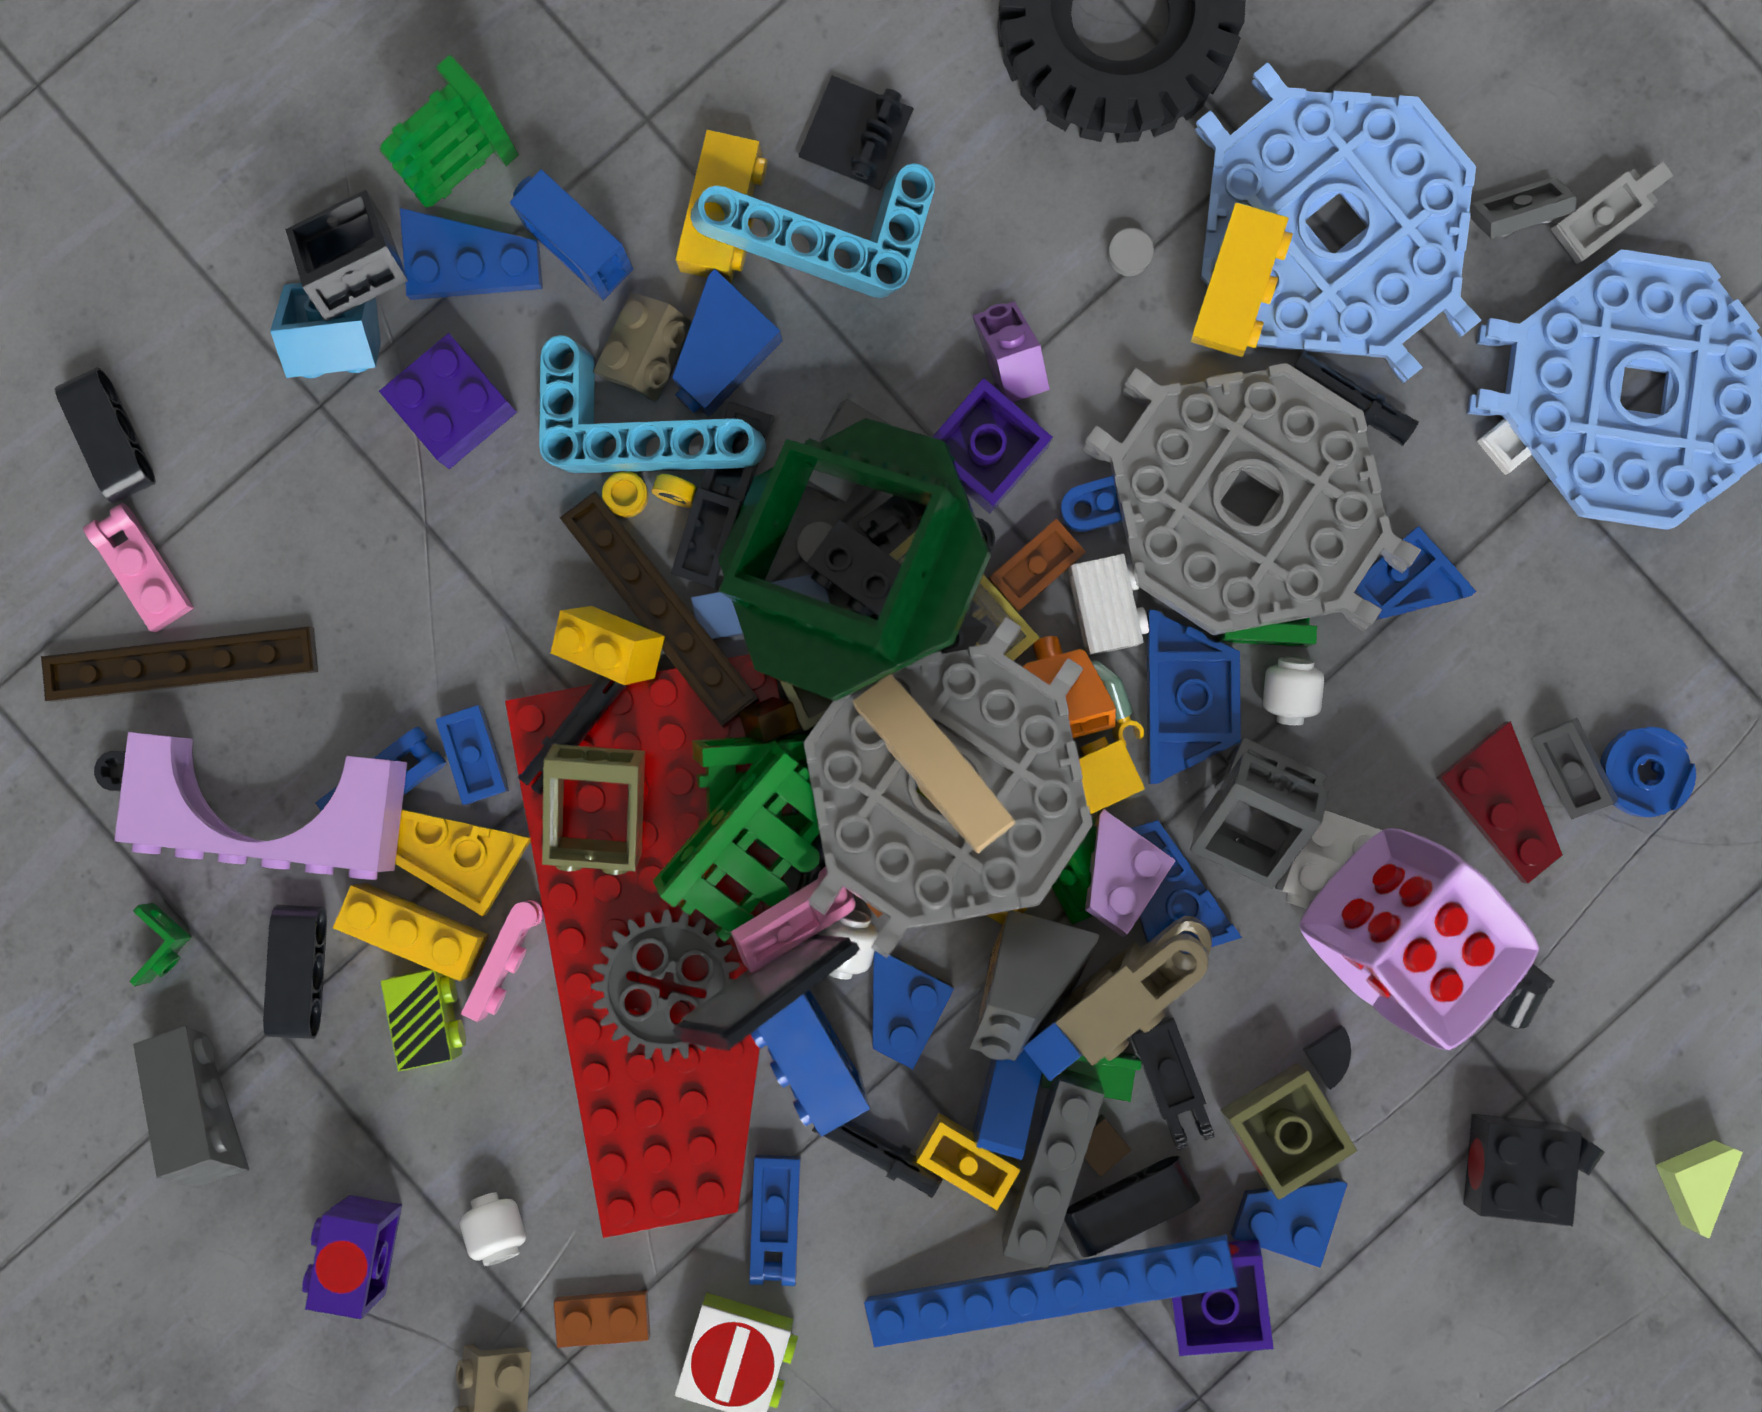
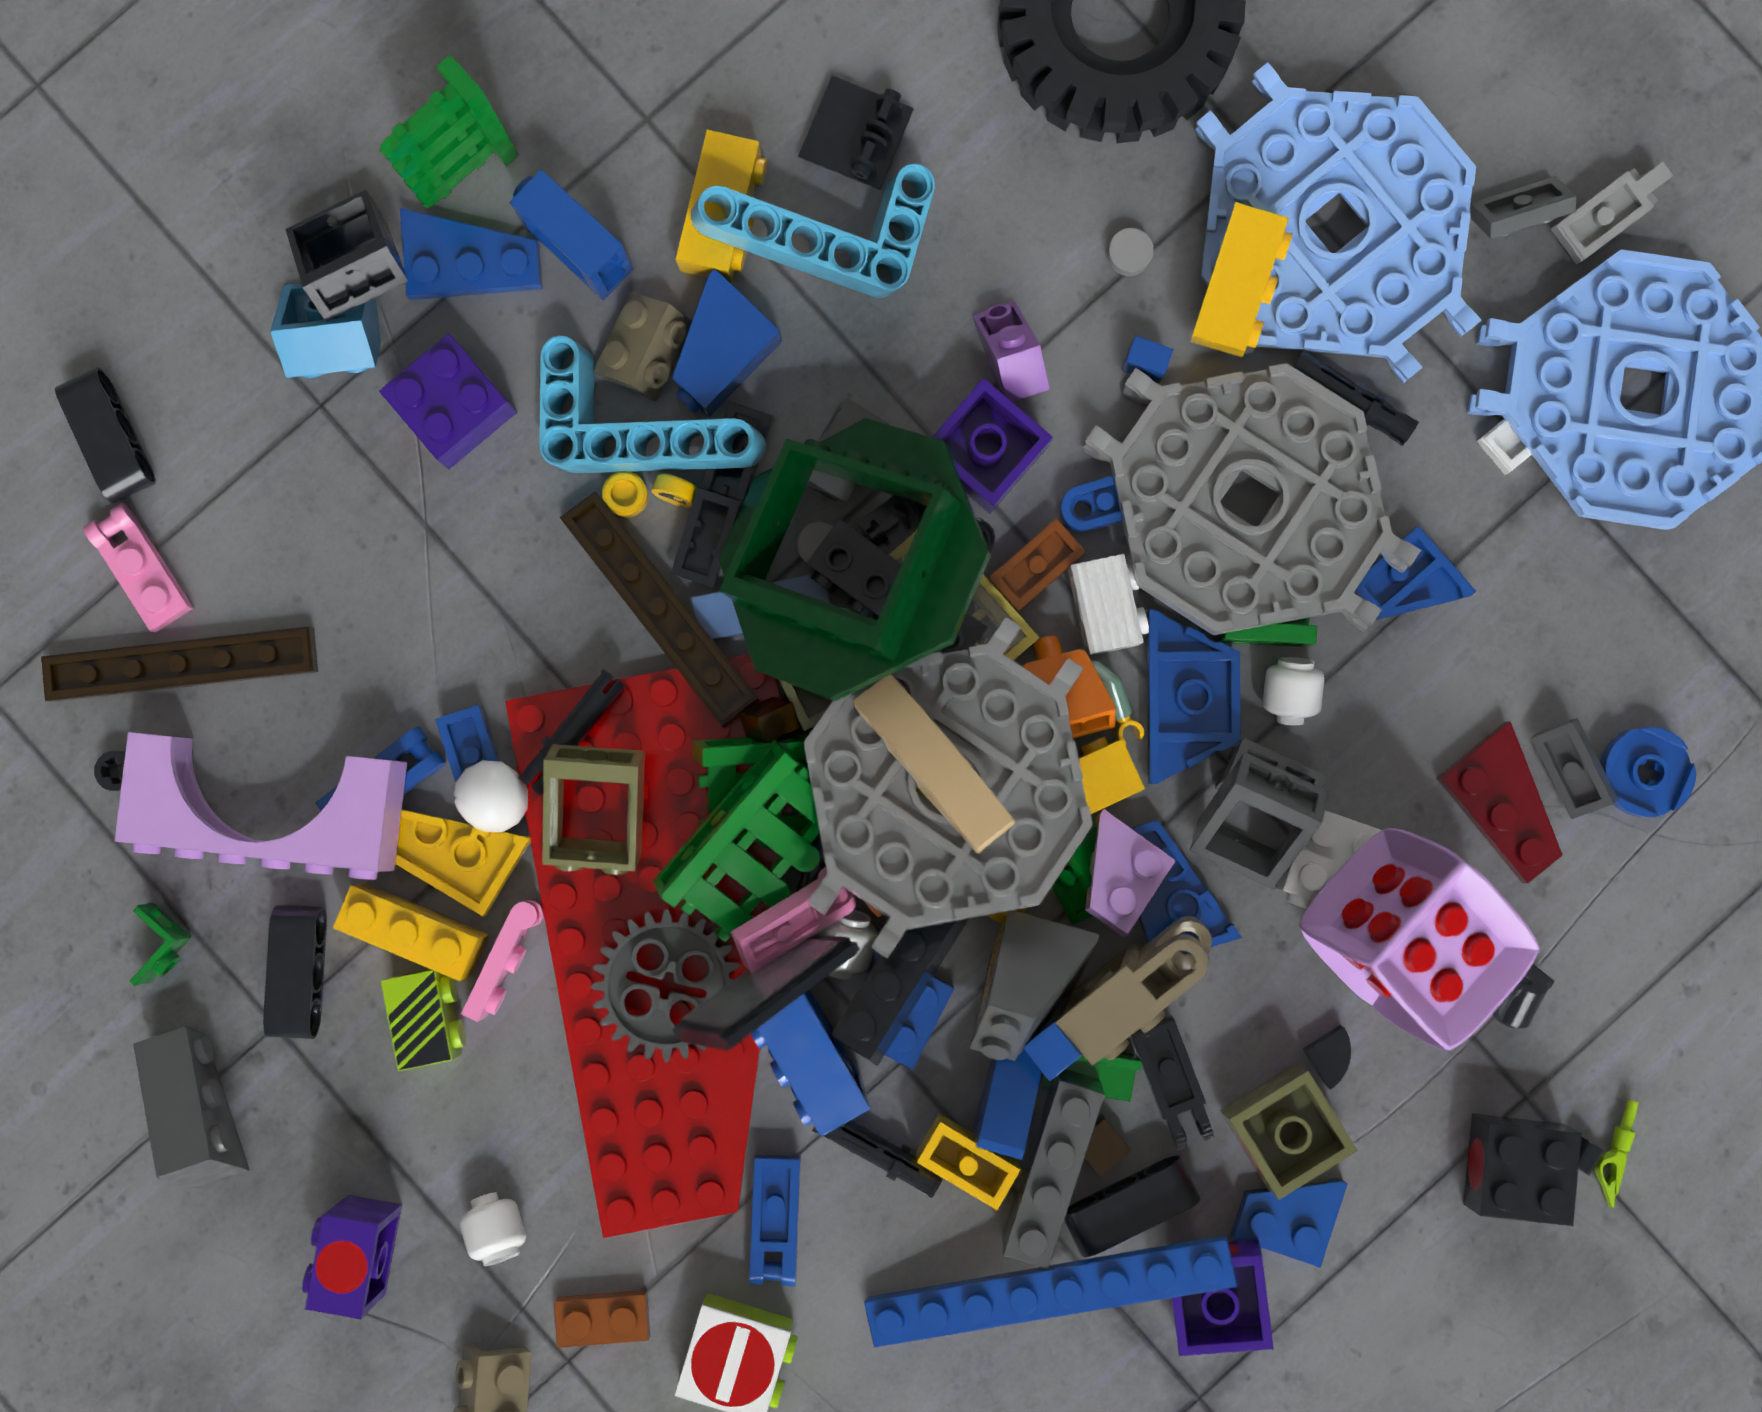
(491, 796): none -> white hair
(607, 644): yellow brick -> none
(894, 989): none -> black brick
(1147, 357): none -> blue piece
(1618, 1153): none -> lime hand
(1700, 1183): yellowish green slope -> none

